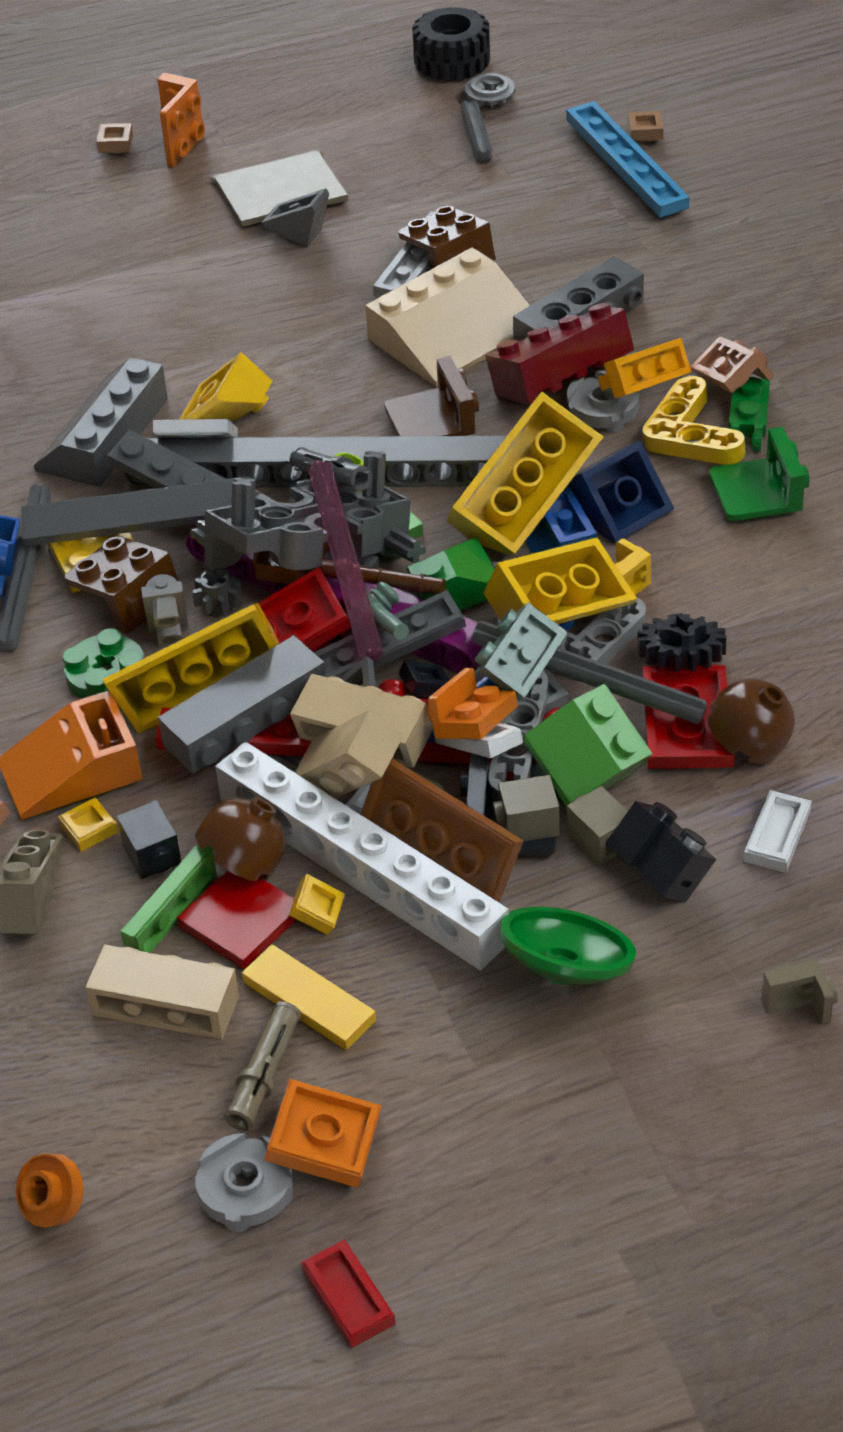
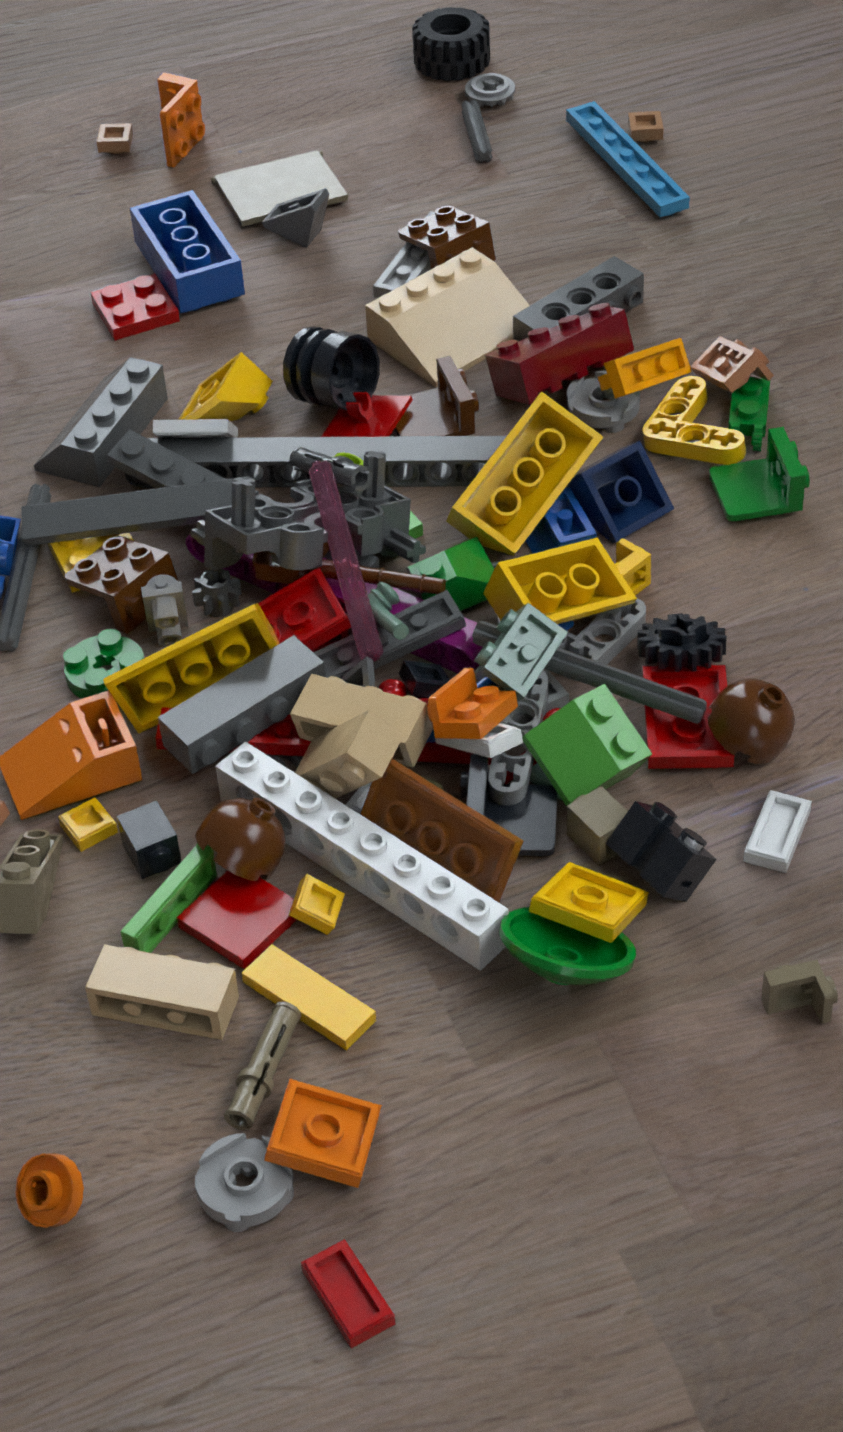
(135, 306): none -> red plate
(187, 251): none -> blue brick
(330, 367): none -> black wheel
(368, 416): none -> red piece
(528, 808): dark tan brick -> none
(589, 902): none -> yellow tile

